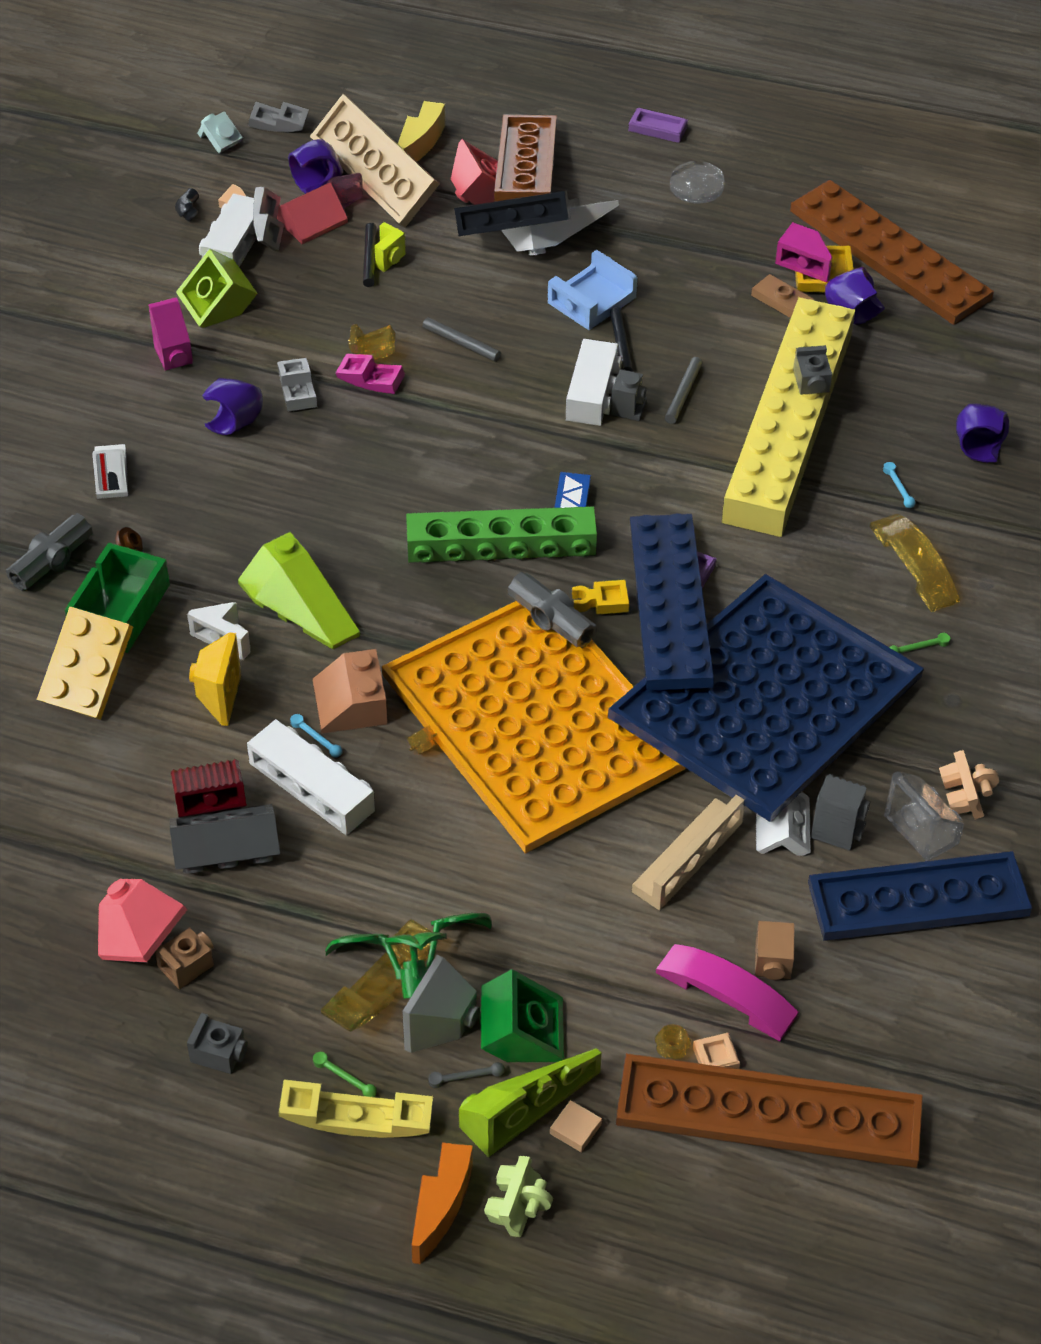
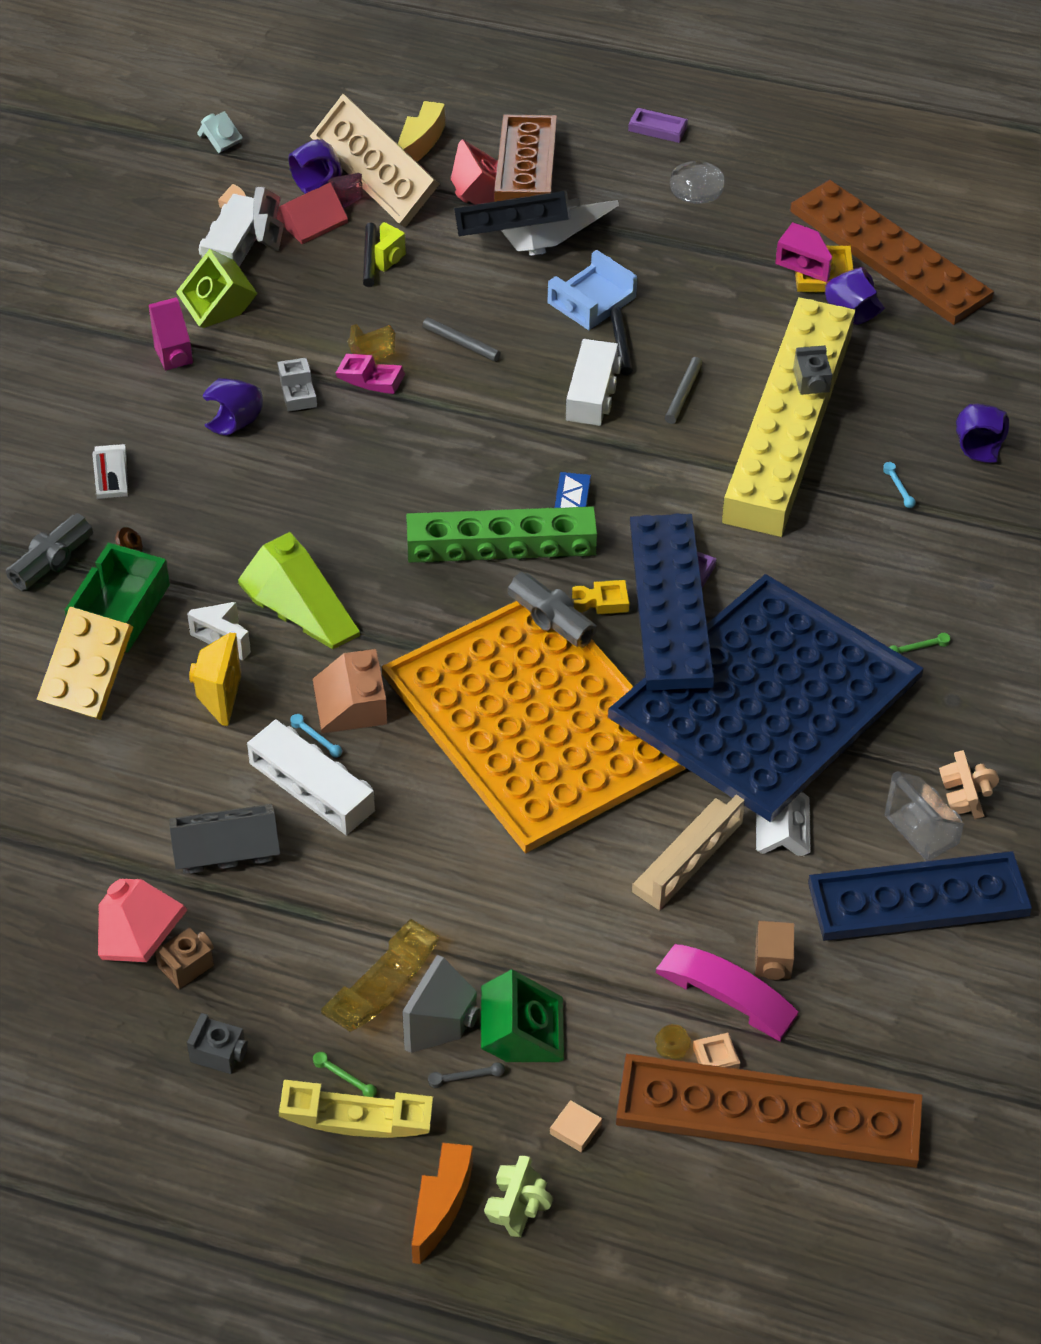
(184, 204): black arm -> none
(208, 788): dark red brick -> none
(287, 119): light grey slope -> none
(414, 969): green plant -> none
(422, 740): clear yellow plate -> none
(515, 1104): lime wedge -> none
(628, 395): dark grey brick -> none
(778, 294): medium nougat plate -> none
(840, 813): dark grey brick -> none
(920, 558): clear yellow slope -> none

